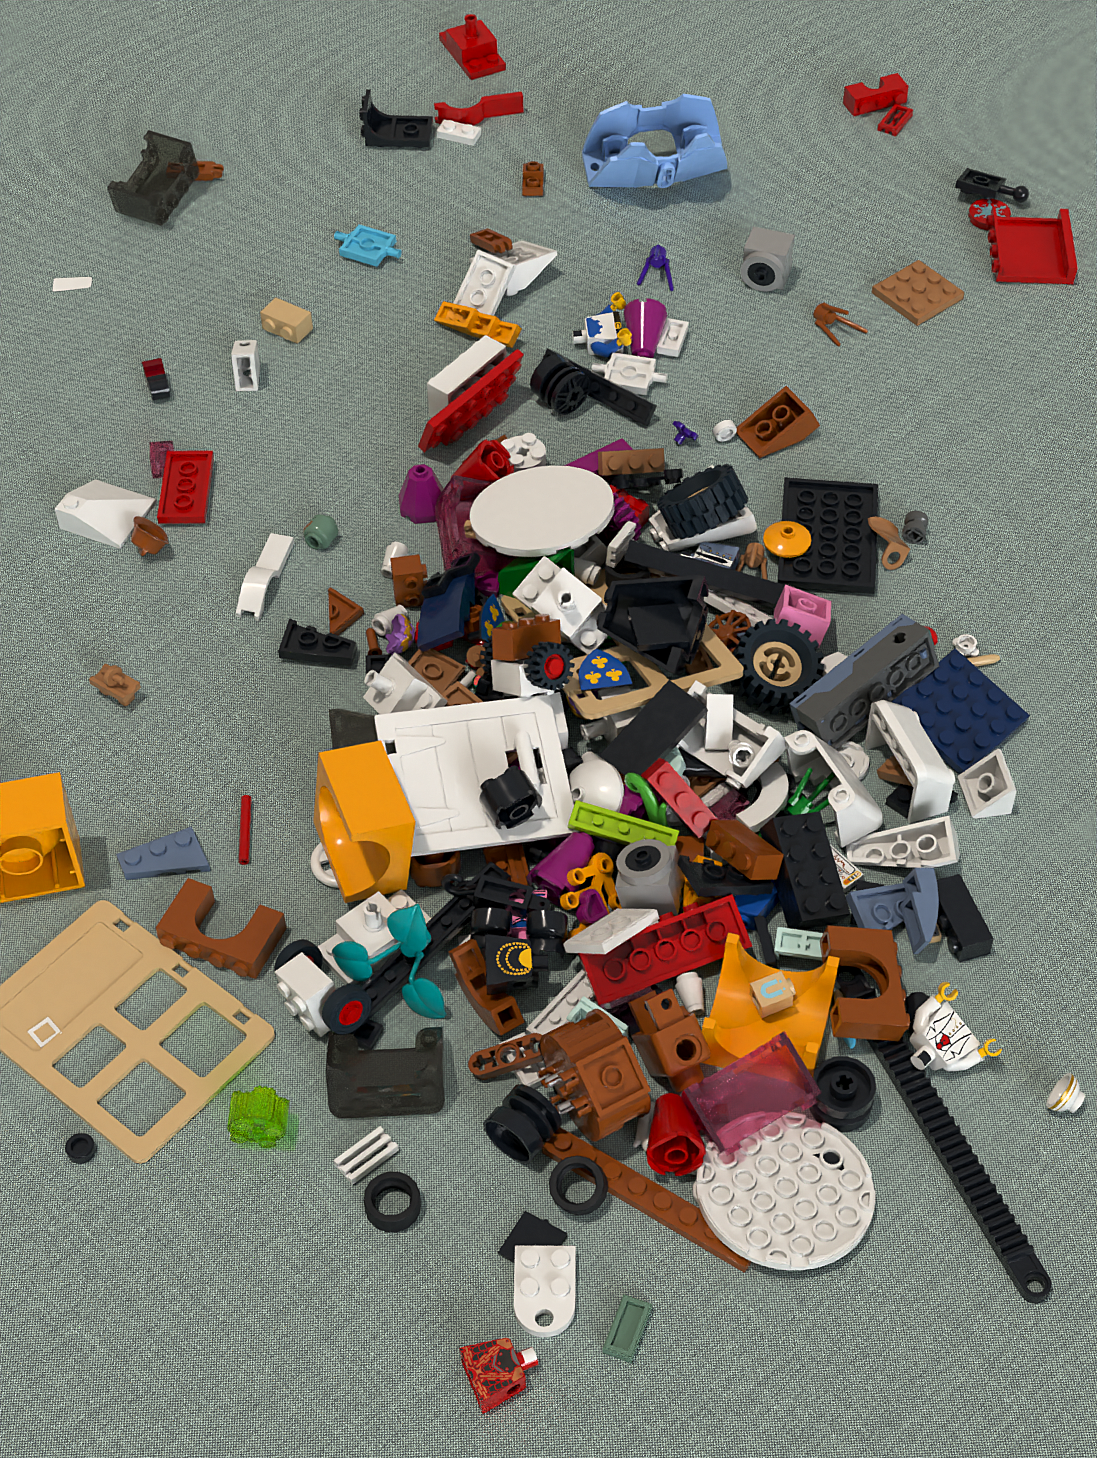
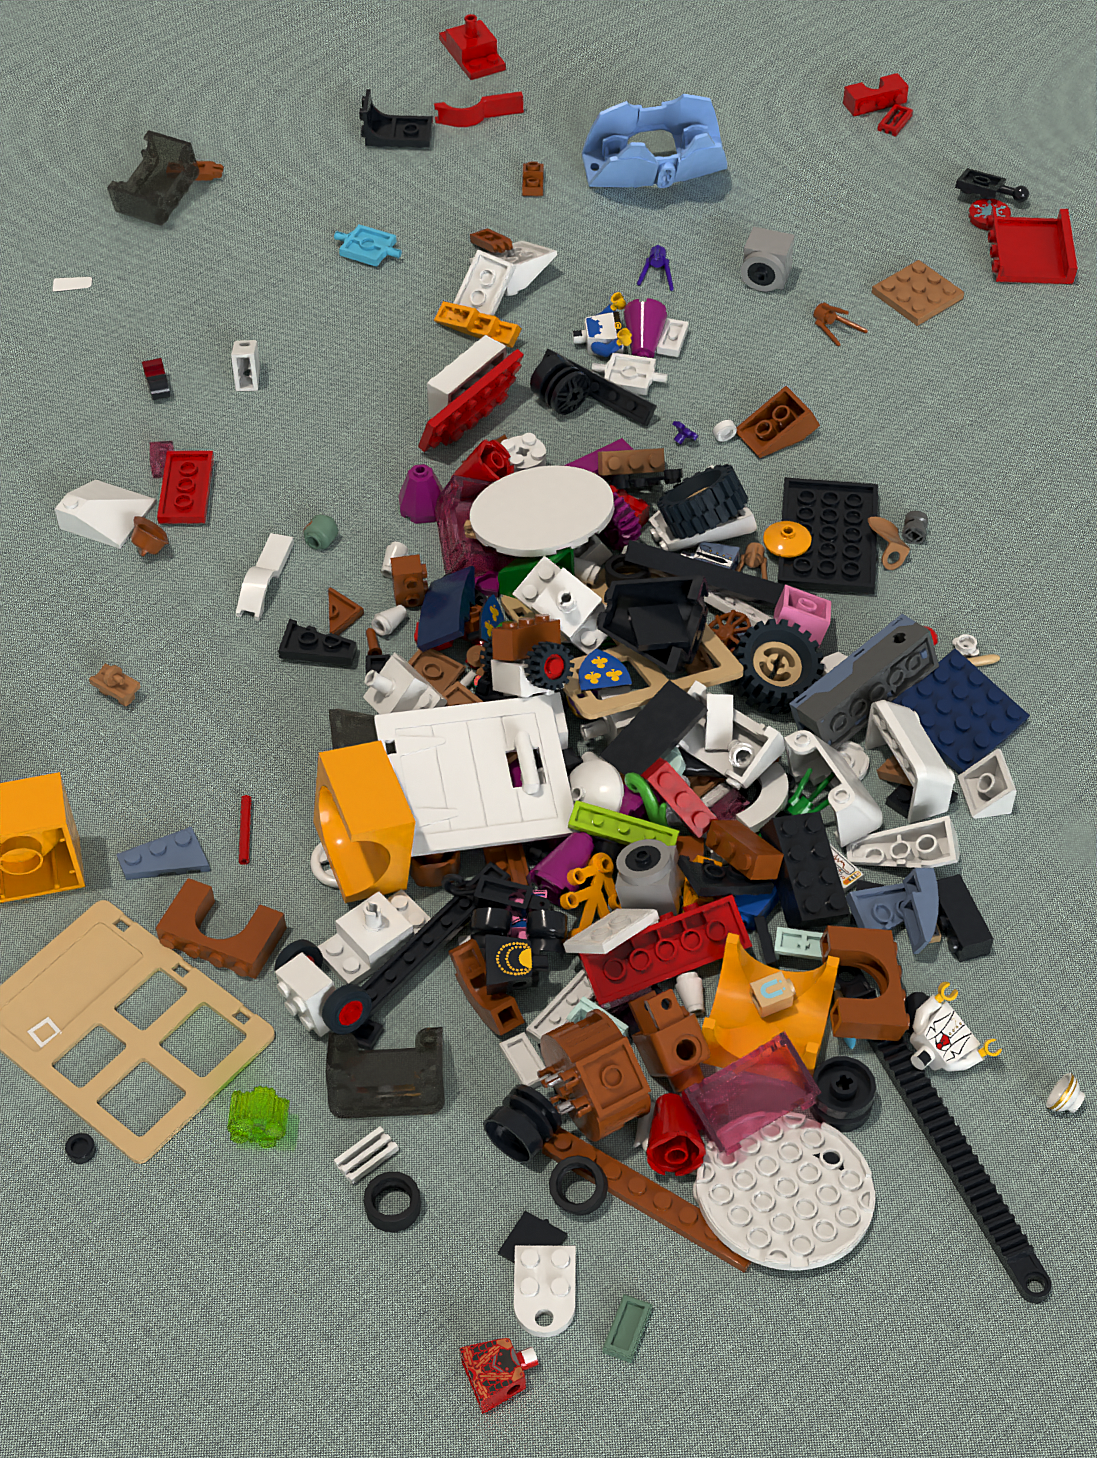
(286, 320): tan brick -> none
(401, 636): medium lavender hair -> none
(410, 930): teal plant -> none
(458, 132): white plate -> none
(460, 566): black tile -> none
(498, 1051): dark orange beam -> none
(509, 798): black brick -> none
(591, 907): magenta tile -> none
(618, 546): white tile -> none

